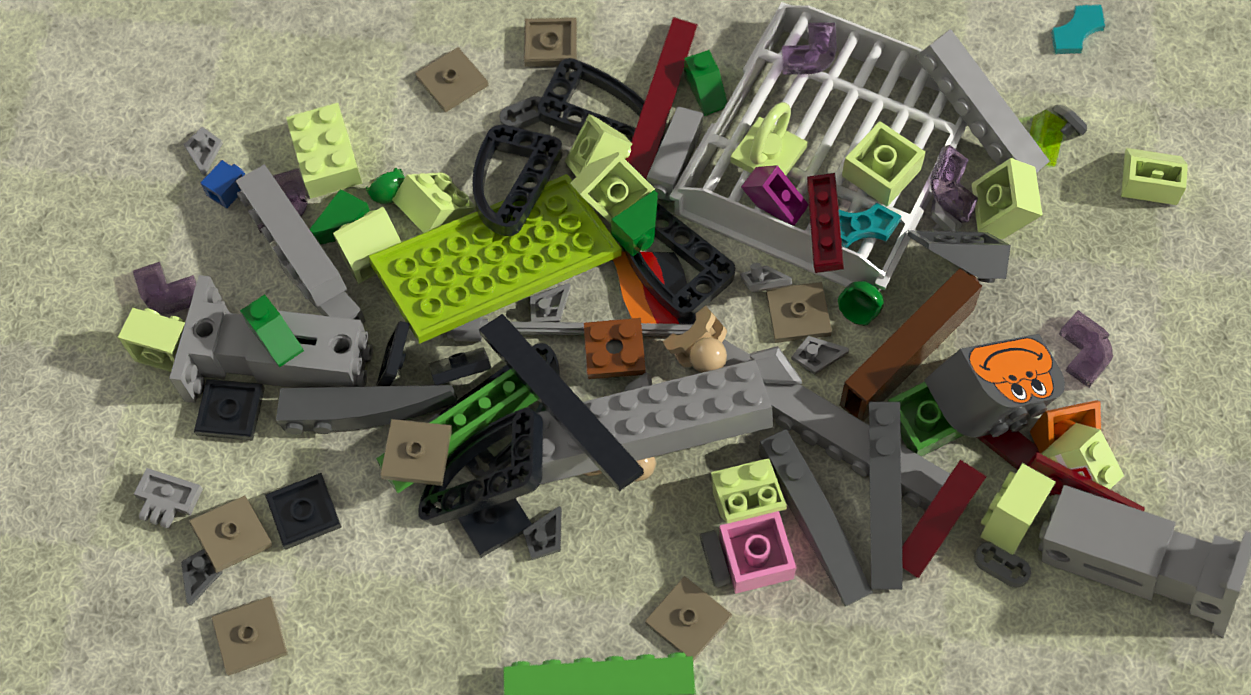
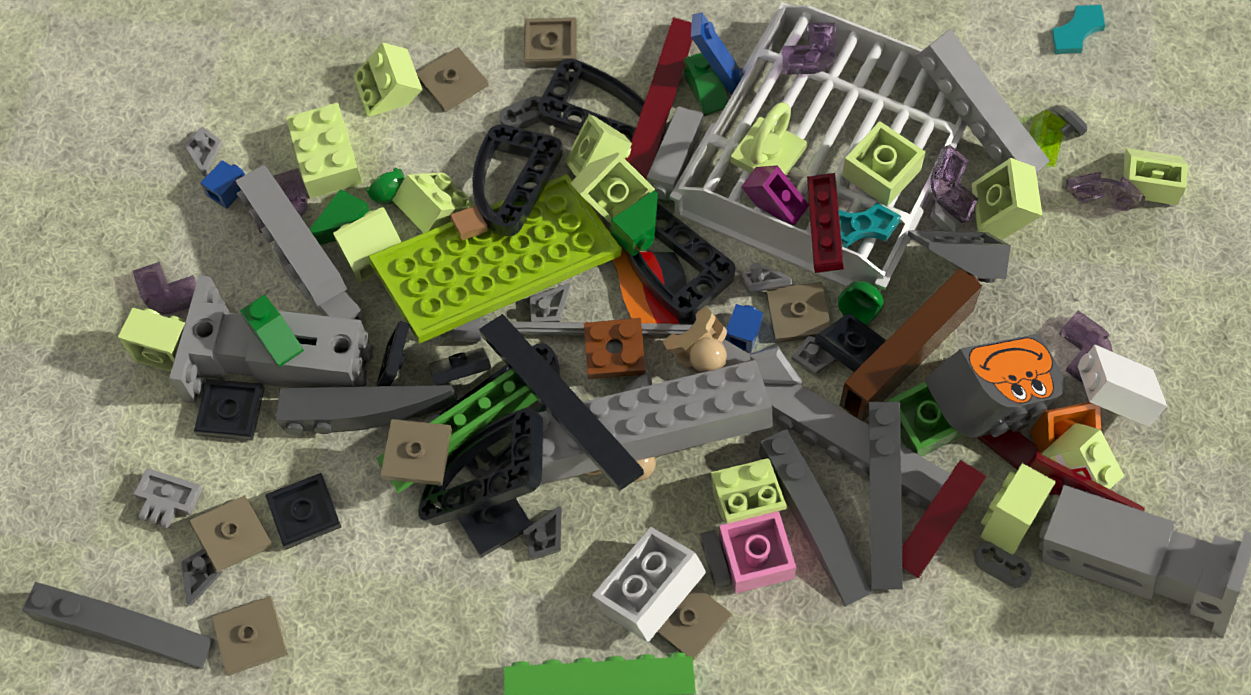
(116, 625): none -> dark grey slope
(387, 80): none -> yellowish green slope
(468, 223): none -> medium nougat tile
(649, 584): none -> white brick
(715, 52): none -> blue plate
(744, 327): none -> blue brick
(849, 341): none -> black plate
(1121, 194): none -> plate
(1121, 385): none -> white brick

